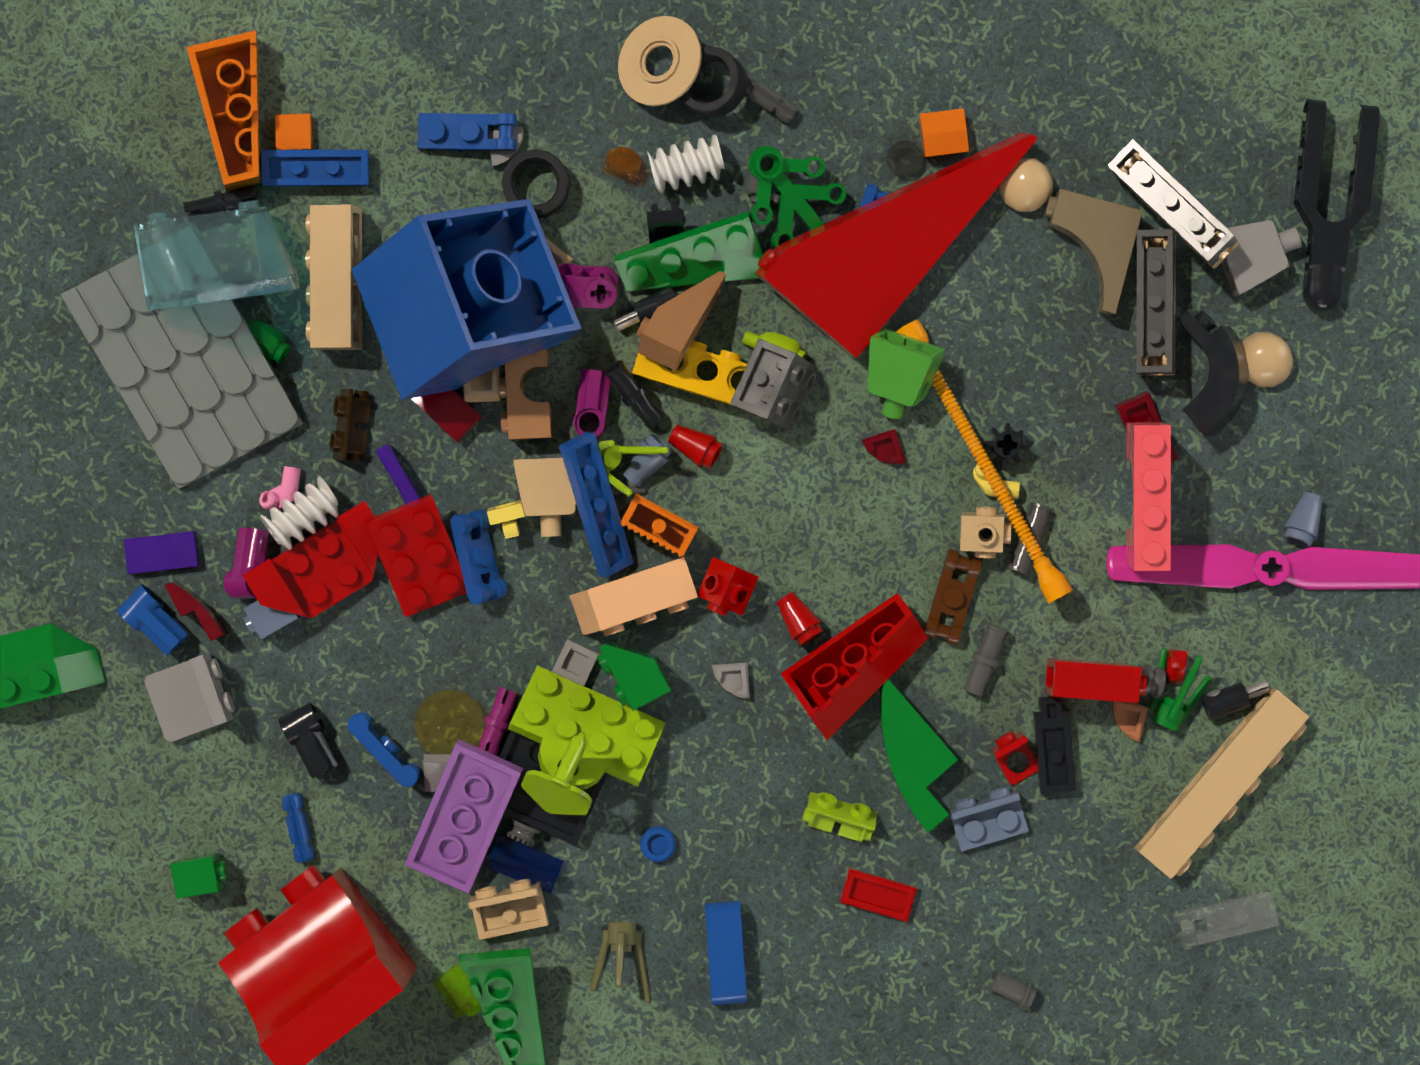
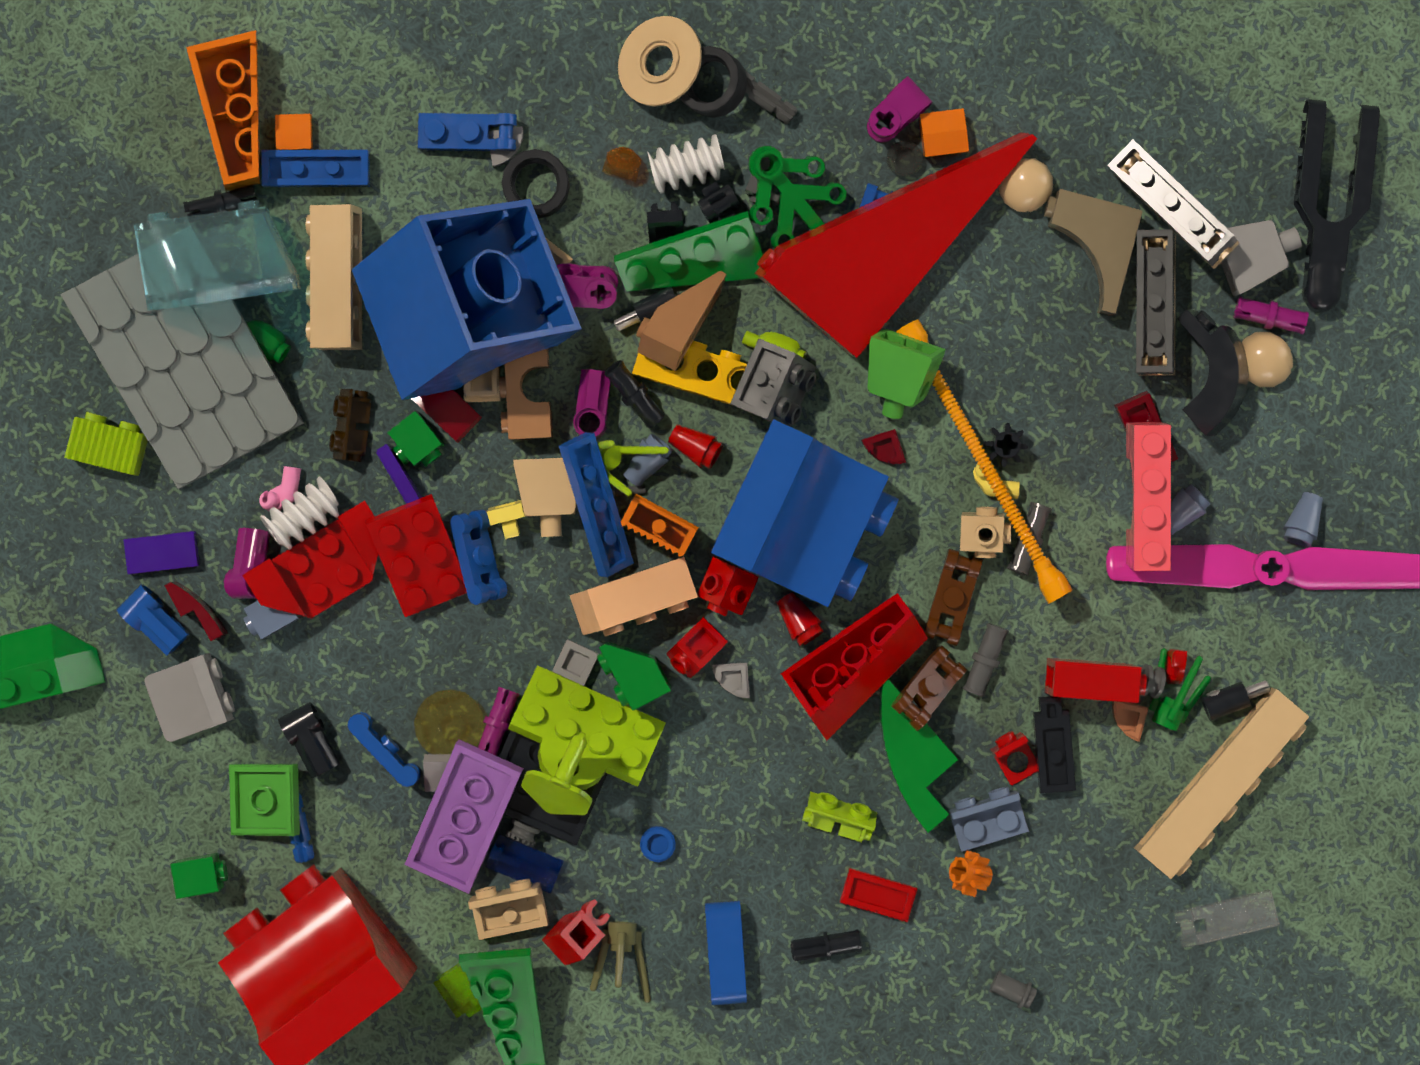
(107, 445): none -> lime brick
(264, 799): none -> bright green tile
(416, 441): none -> green brick
(576, 934): none -> red brick
(696, 648): none -> red bracket
(718, 202): none -> black gear
(804, 516): none -> blue brick
(826, 945): none -> black axle
(901, 106): none -> magenta piece
(928, 687): none -> reddish brown plate
(970, 873): none -> orange gear
(1187, 507): none -> sand blue cone
(1271, 315): none -> magenta pin

